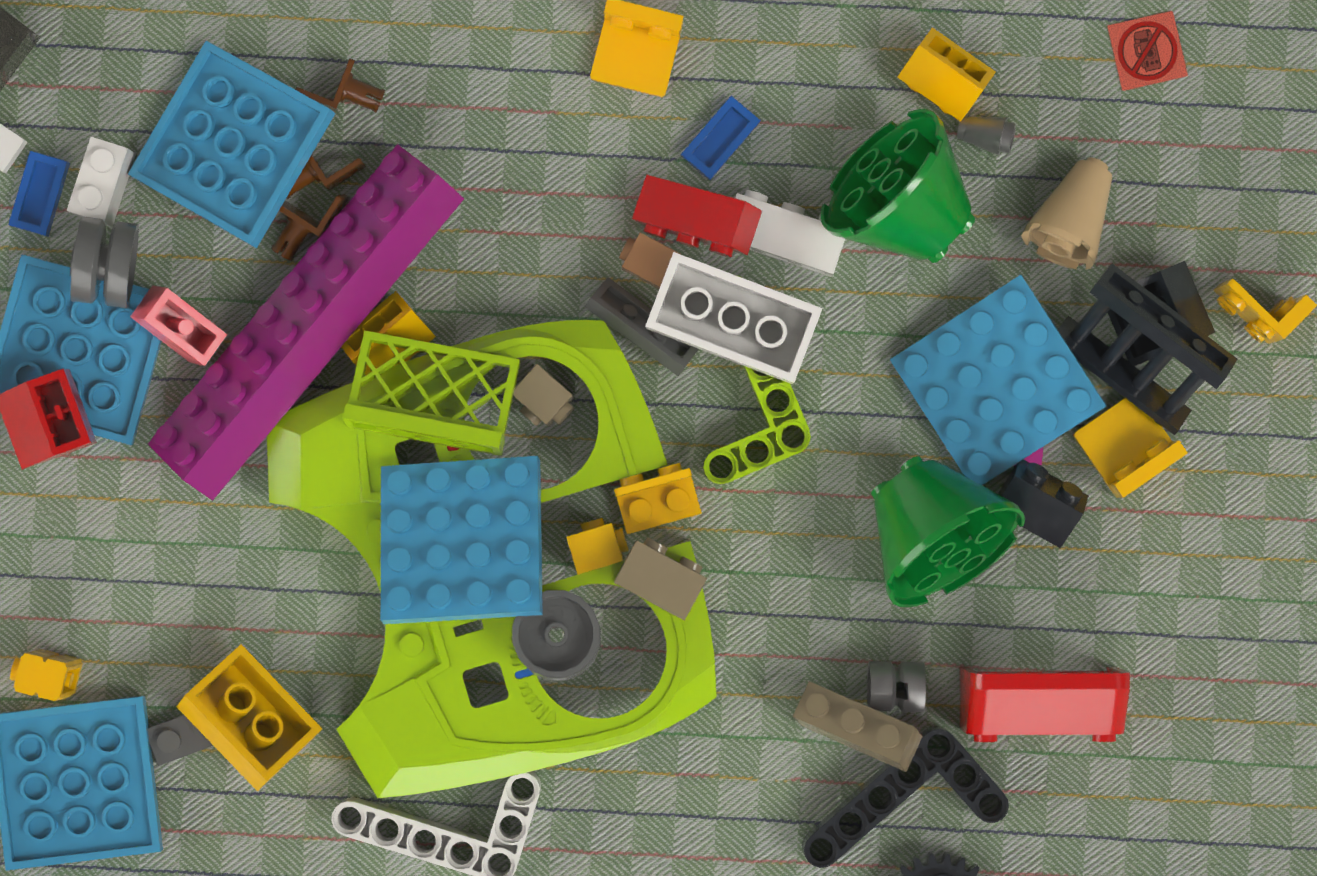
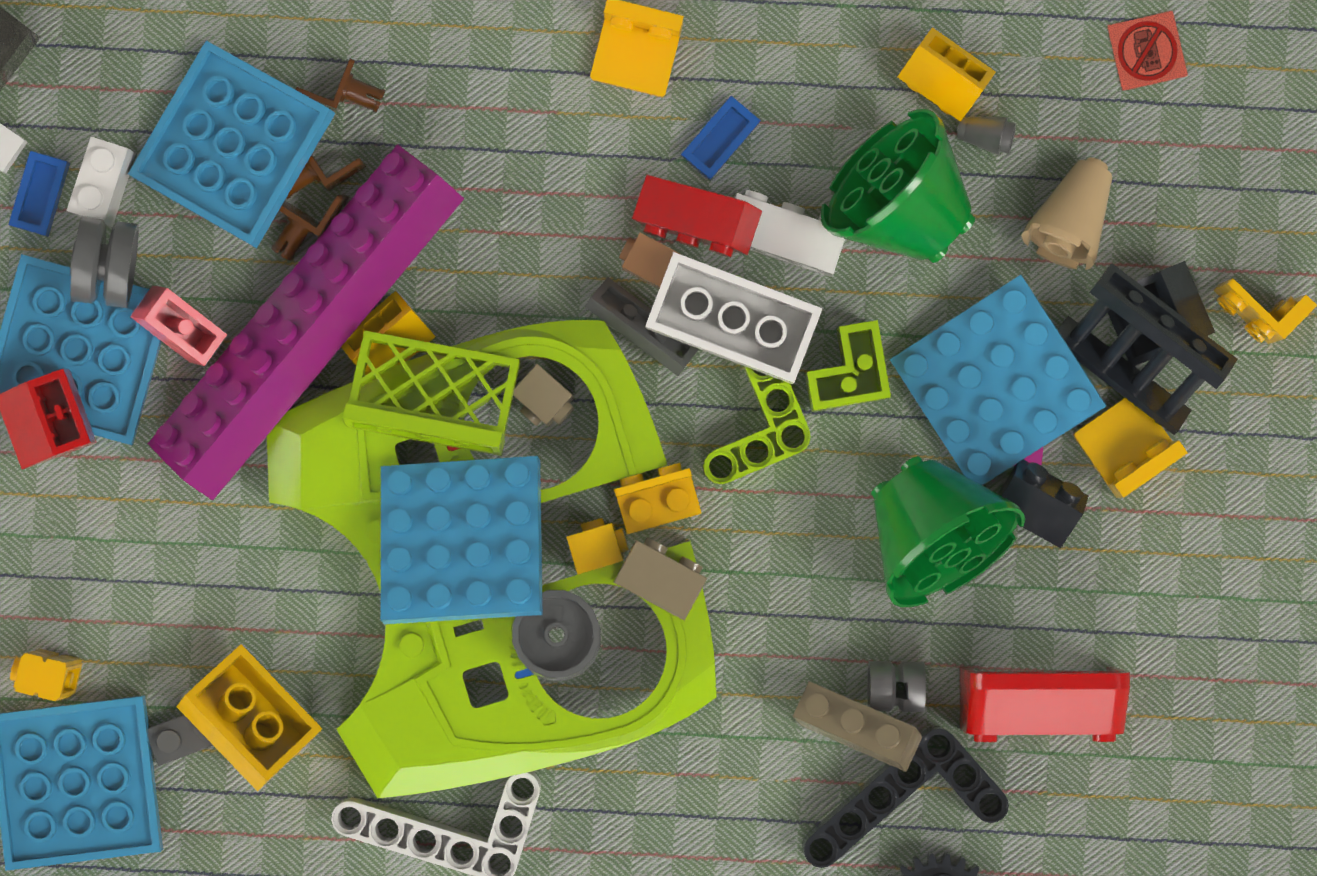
(862, 371): none -> lime brick

